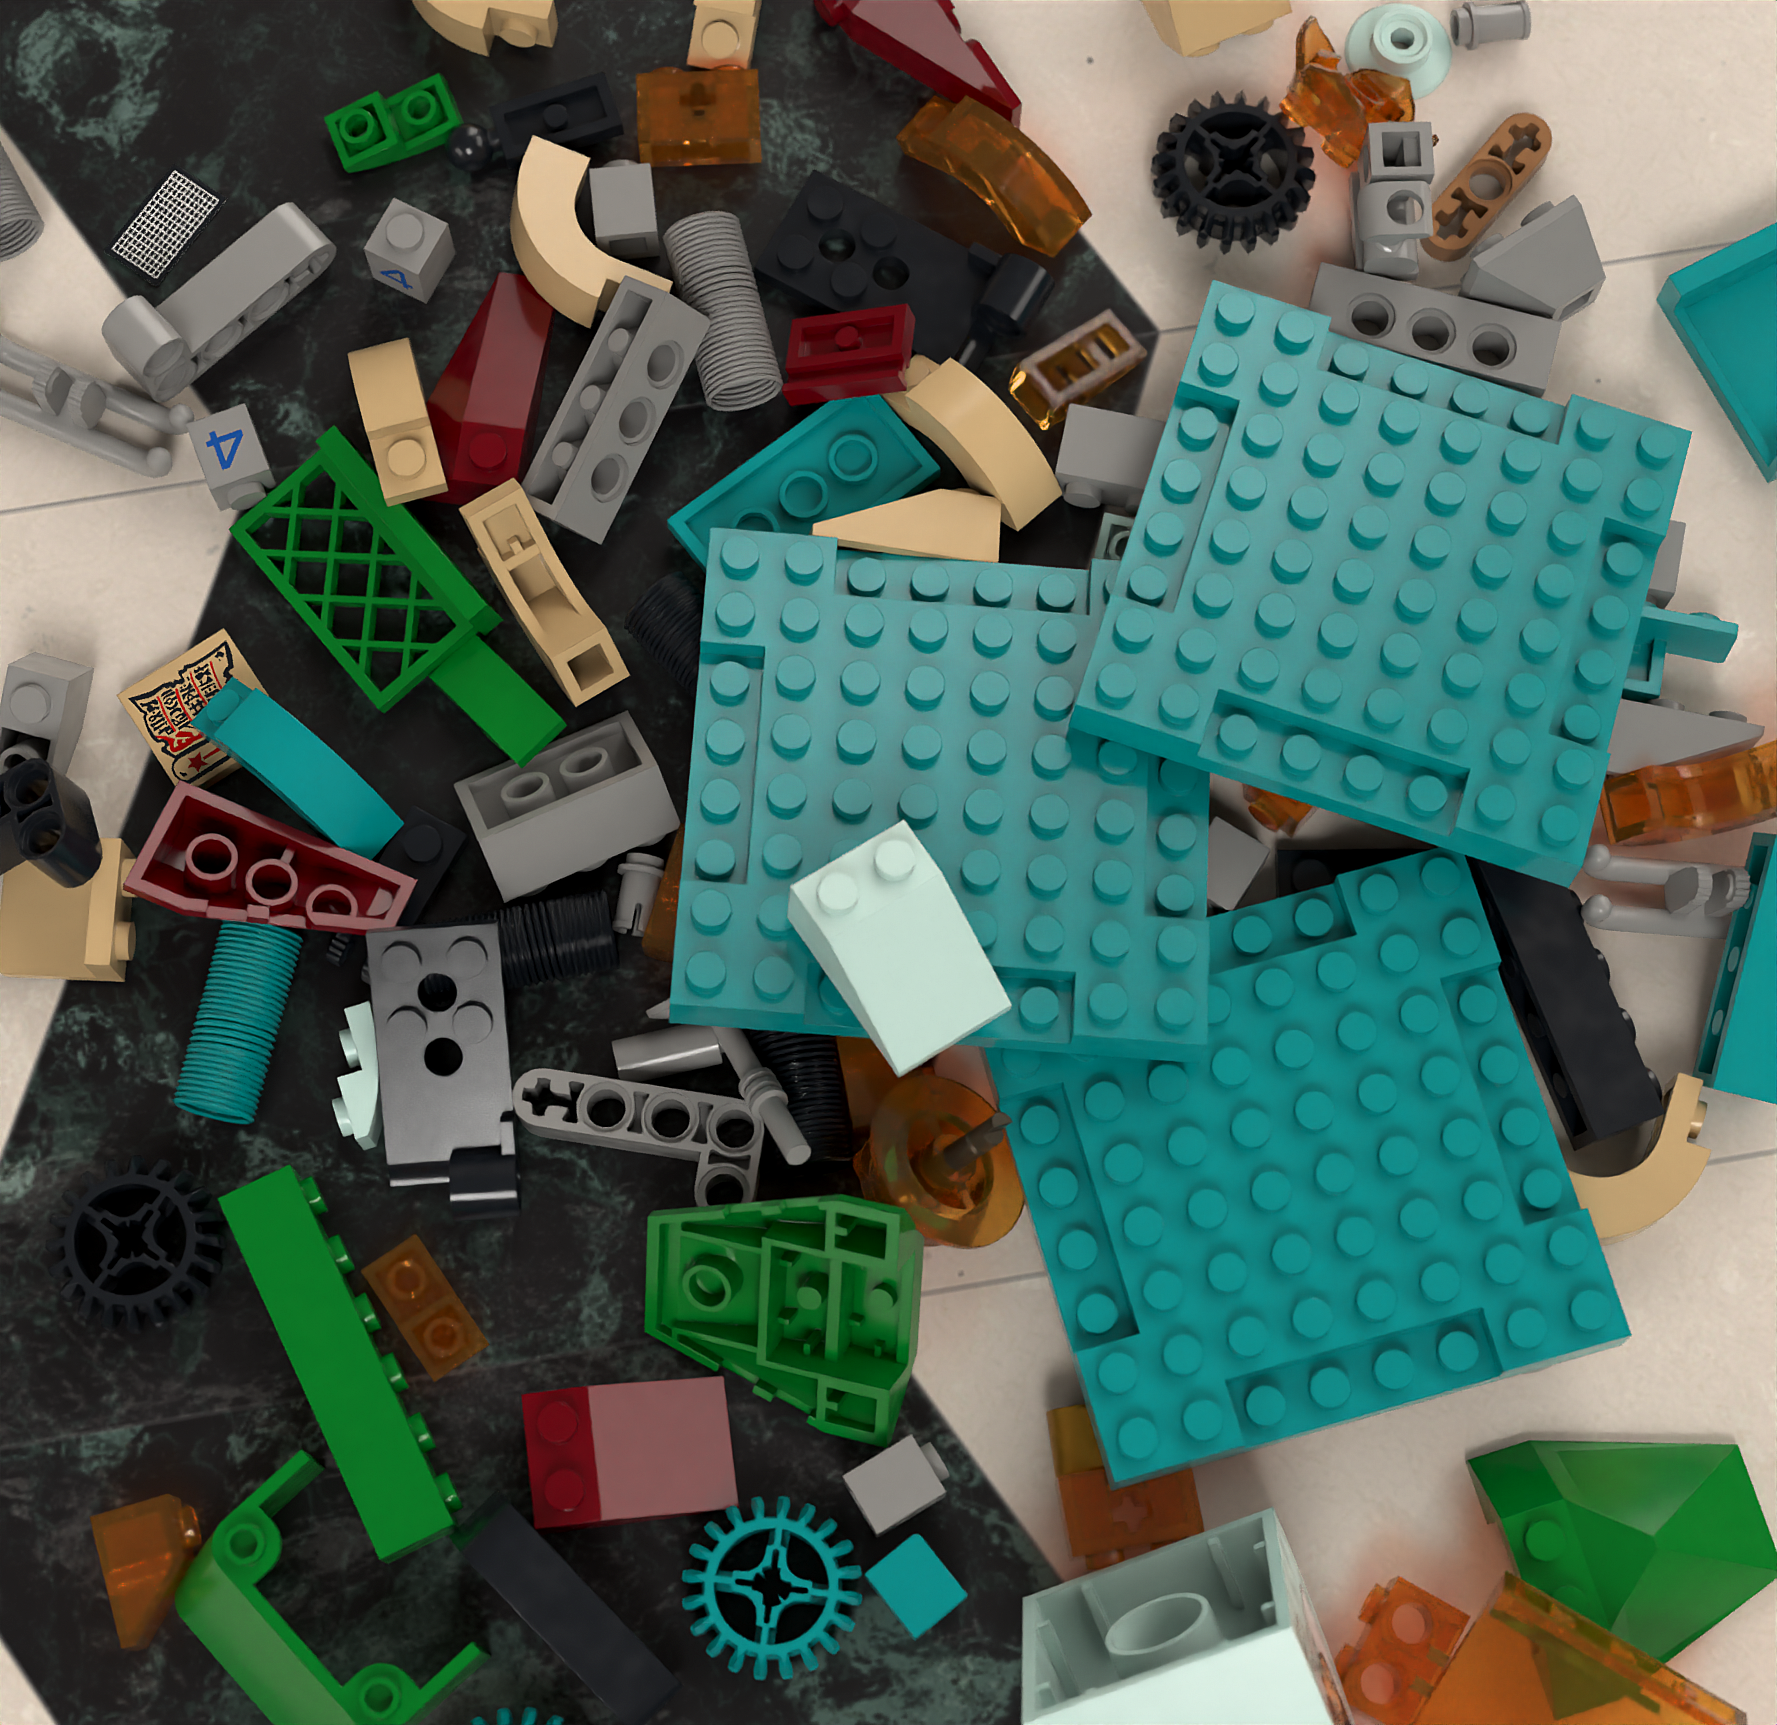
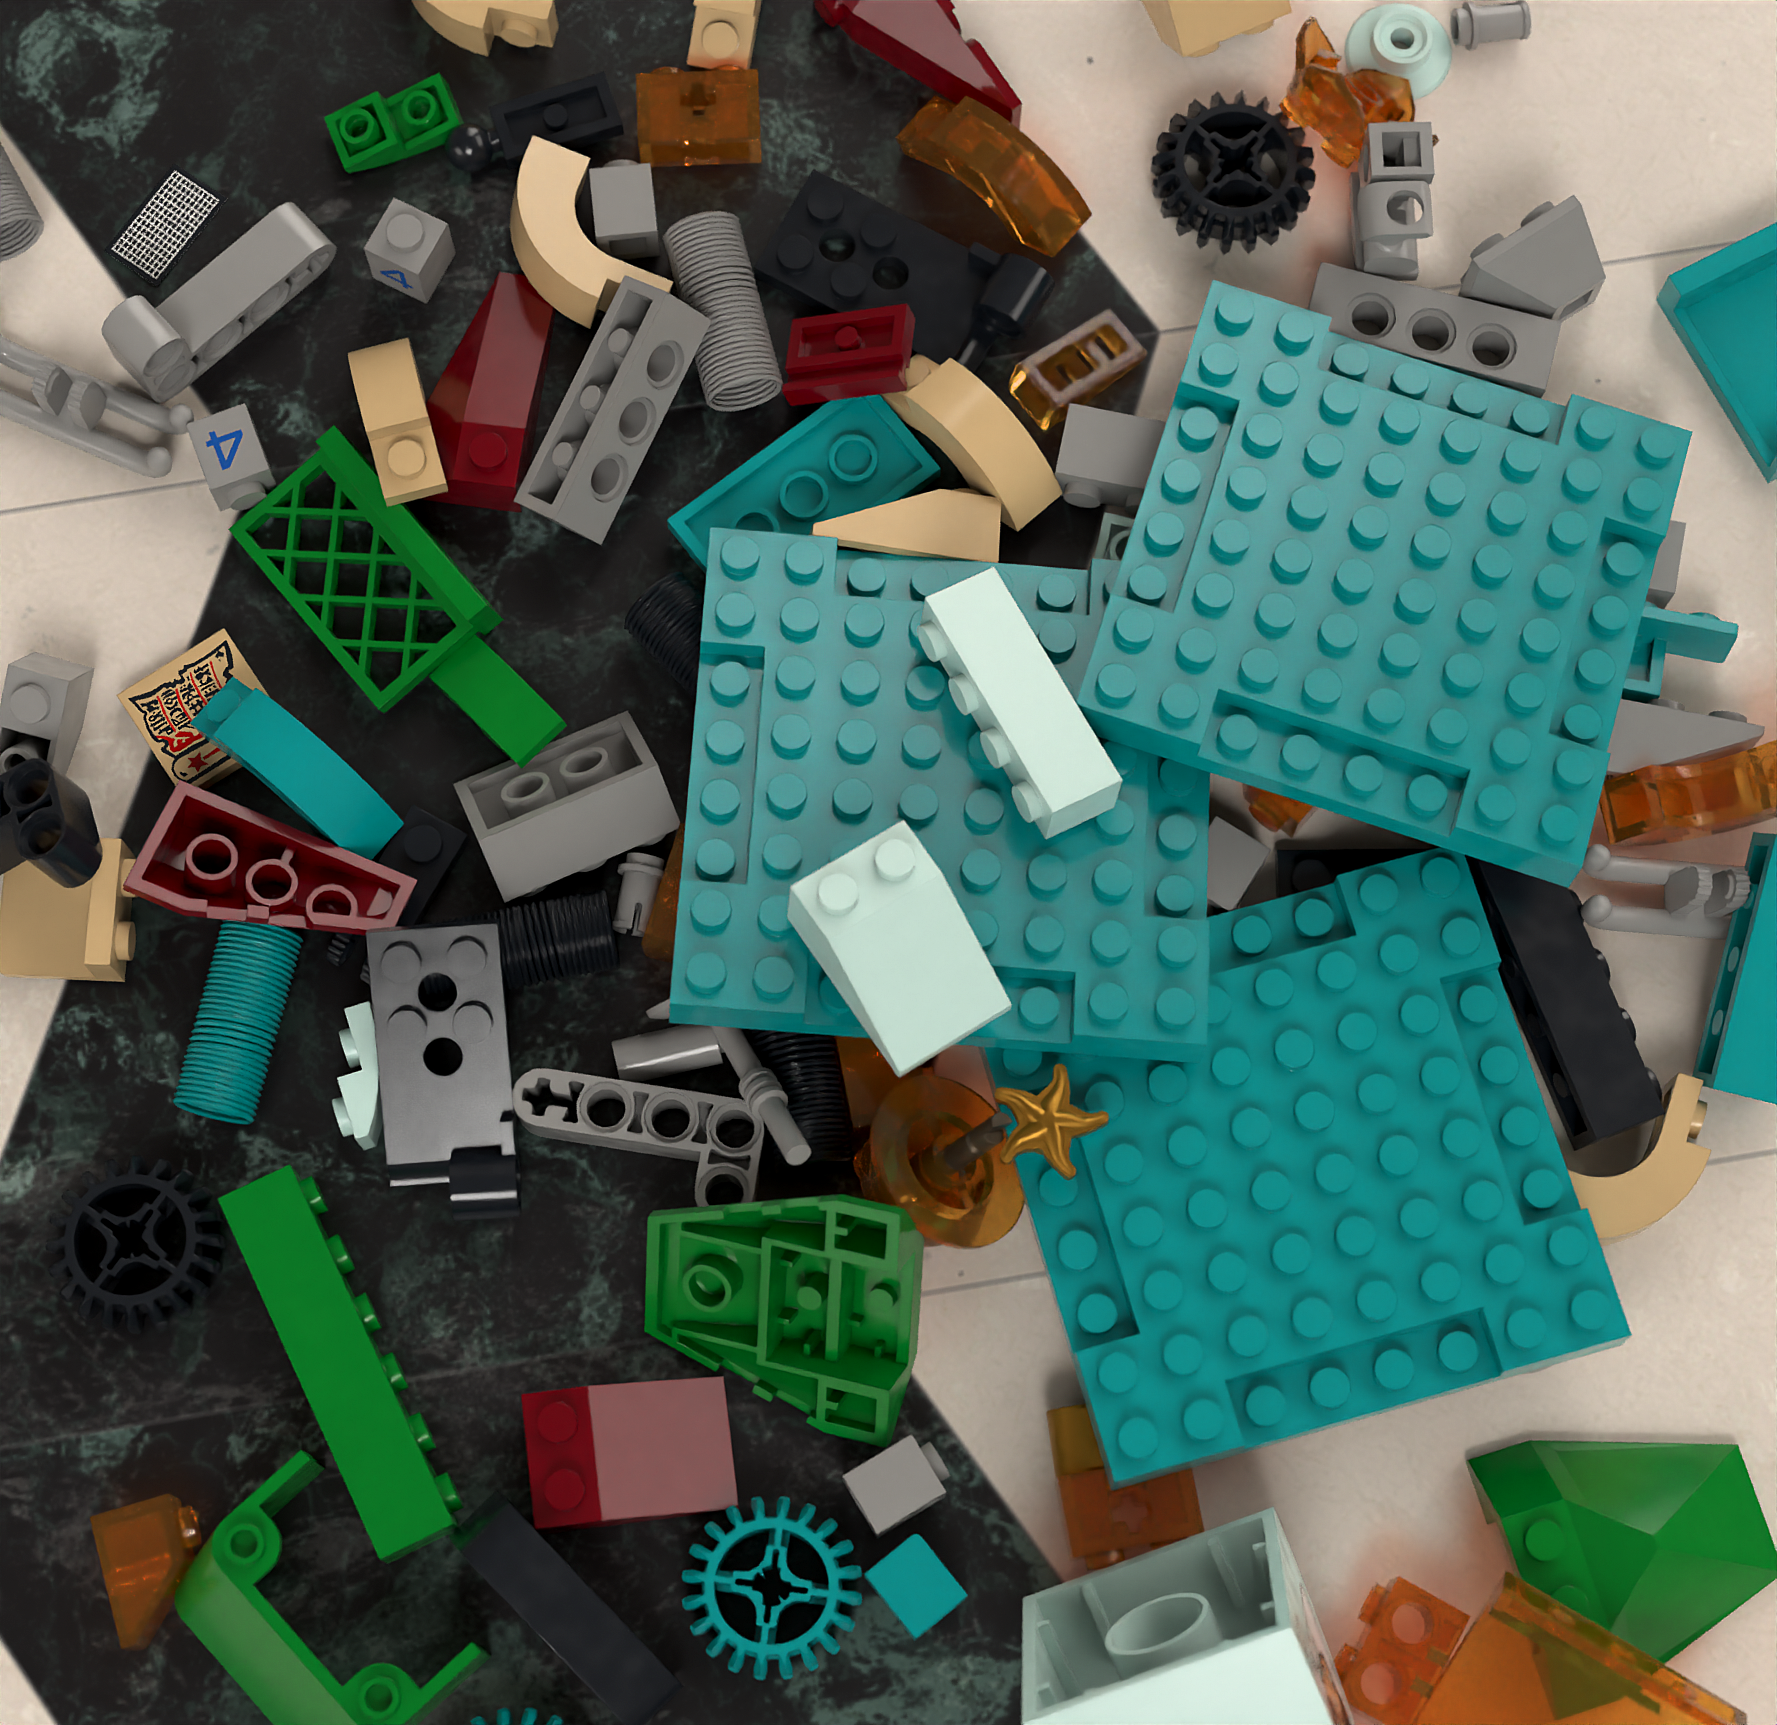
(424, 1307): clear orange slope -> none
(542, 594): tan arch -> none
(1018, 703): none -> light aqua brick
(1047, 1123): none -> pearl gold animal
(1487, 161): medium nougat beam -> none

